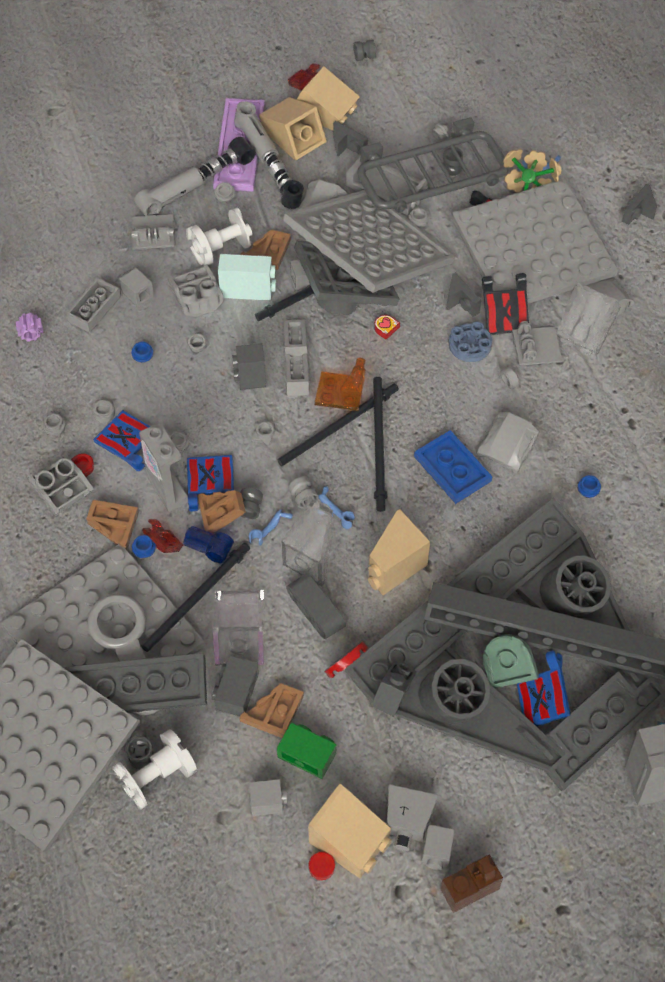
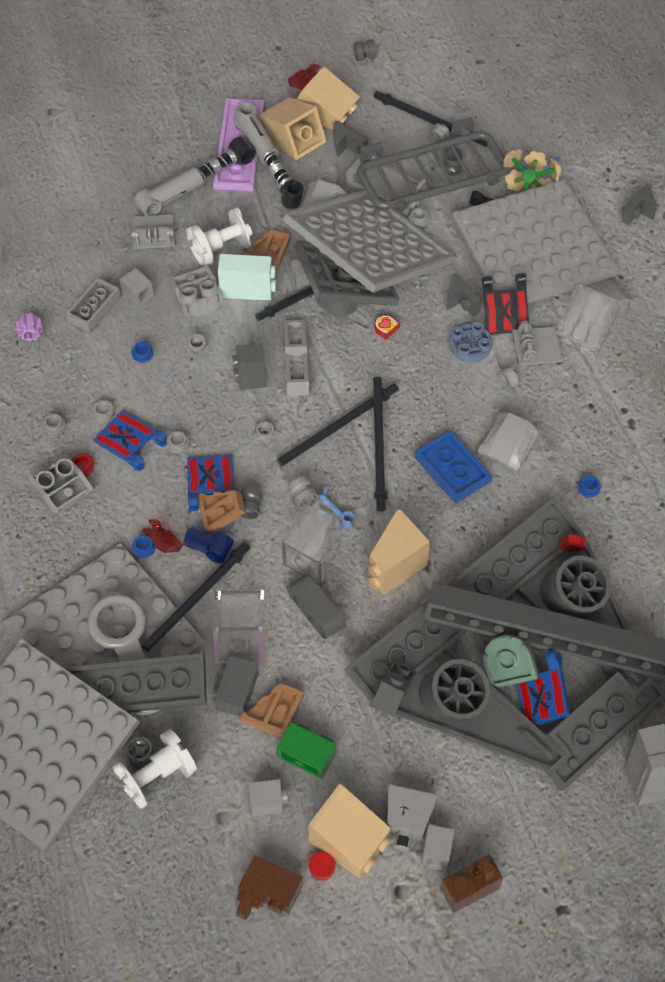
(113, 520): medium nougat wing -> none
(158, 455): light grey panel -> none
(224, 192): light grey plate -> none
(269, 885): none -> reddish brown hinge
(272, 524): medium blue piece -> none
(340, 389): clear orange plate -> none
(347, 659): red tile -> none
(388, 99): none -> black bar
(572, 543): none -> red tile

